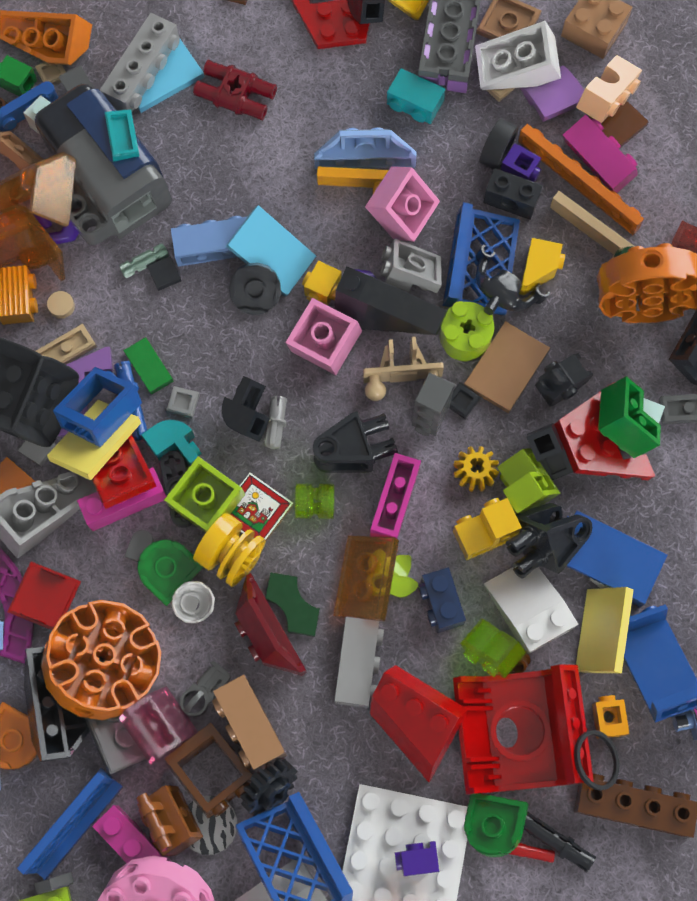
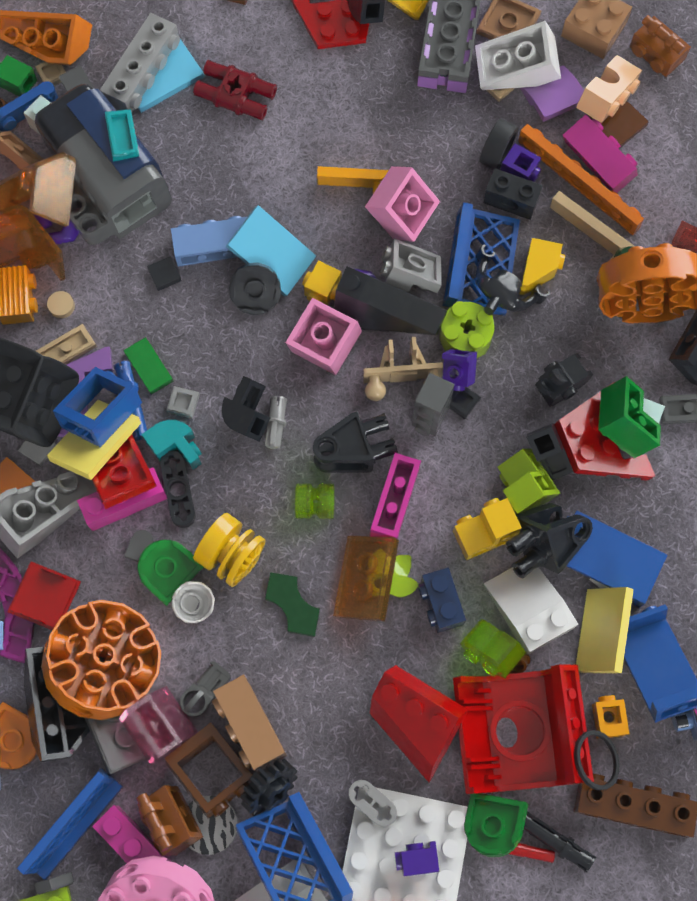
(142, 260): sand green axle -> none
(204, 495): lime brick -> none
(261, 507): tile -> none
(265, 631): dark red wedge -> none
(358, 662): light grey brick -> none
(365, 150): light blue wedge -> none
(377, 797): none -> light grey beam
(415, 96): teal brick -> none
(464, 363): none -> dark purple brick
(474, 458): yellow gear -> none
(506, 367): medium nougat tile -> none
(659, 46): none -> dark orange brick

